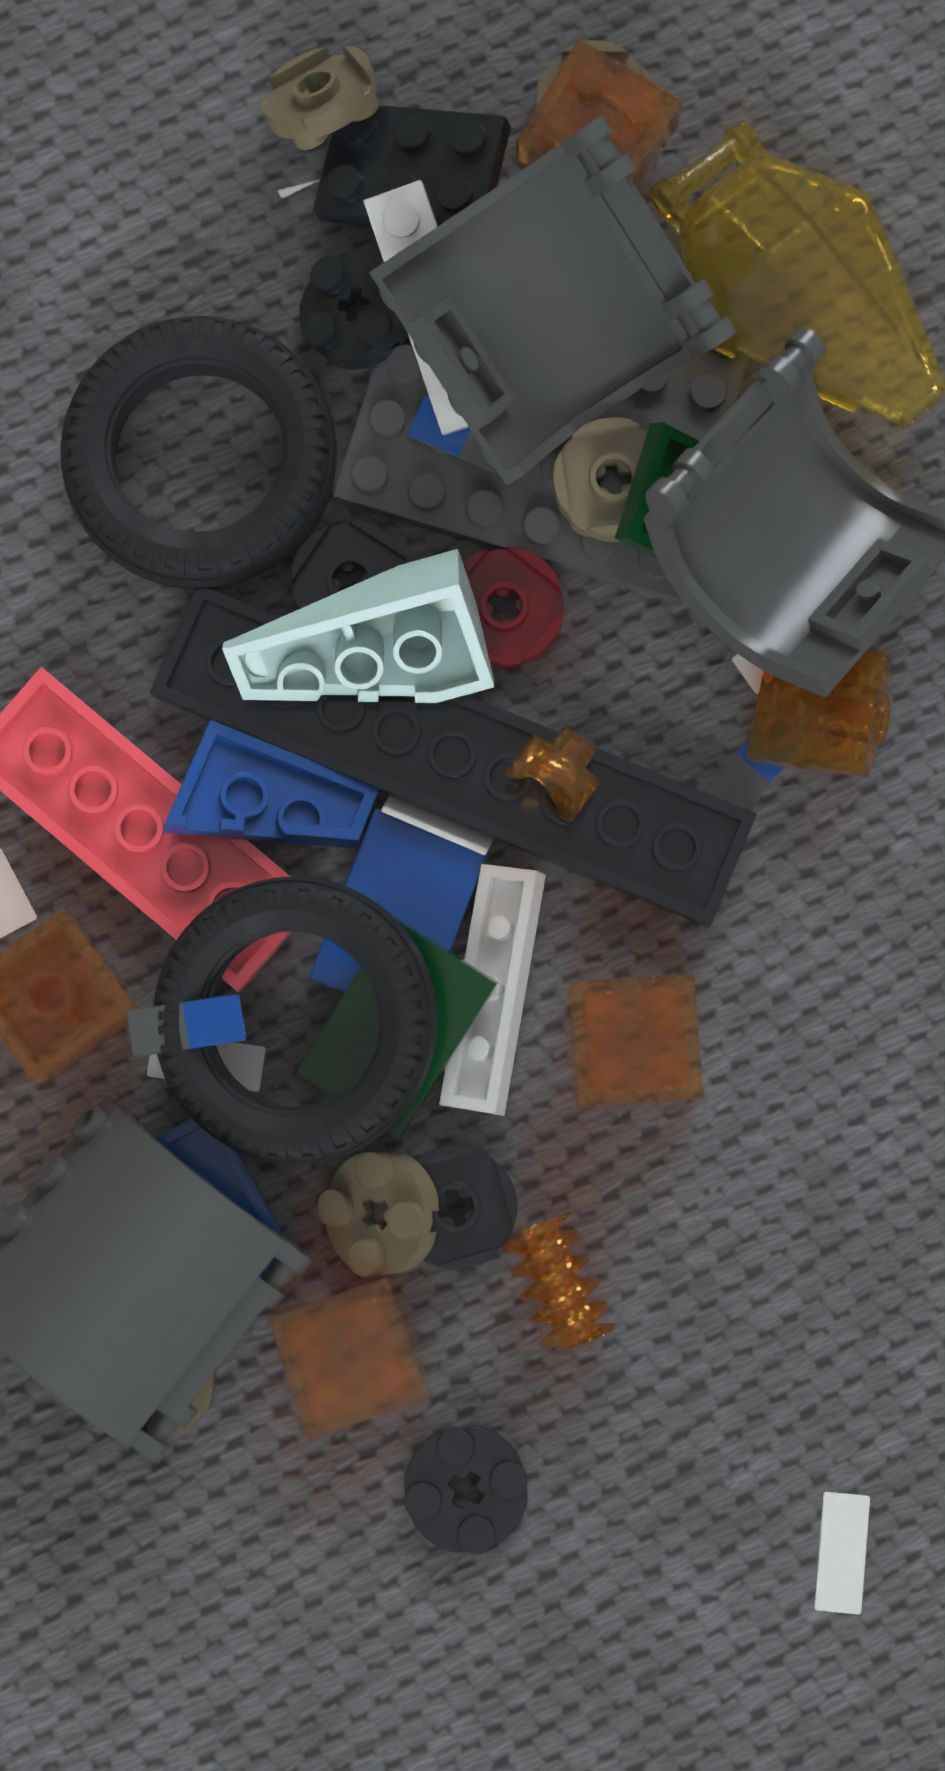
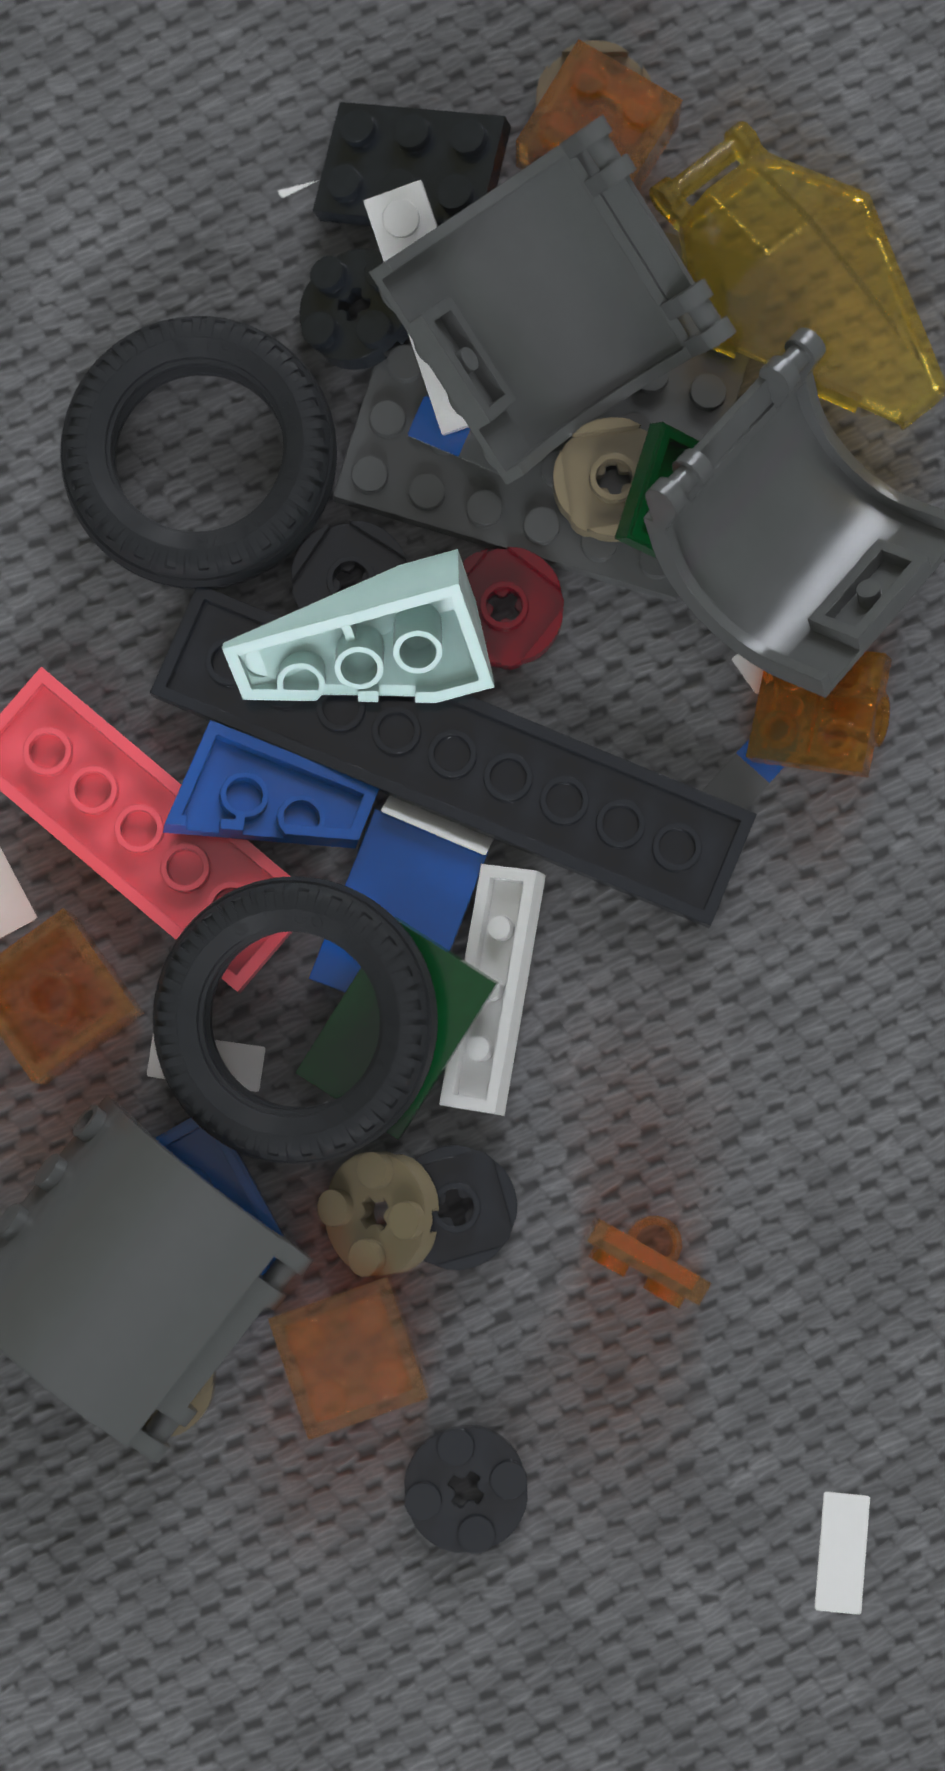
(200, 1024): blue sticker -> none
(319, 95): dark tan plate -> none
(557, 1284): clear orange piece -> none
(559, 769): clear orange piece -> none
(635, 1041): clear orange brick -> none
(665, 1276): none -> clear orange plate

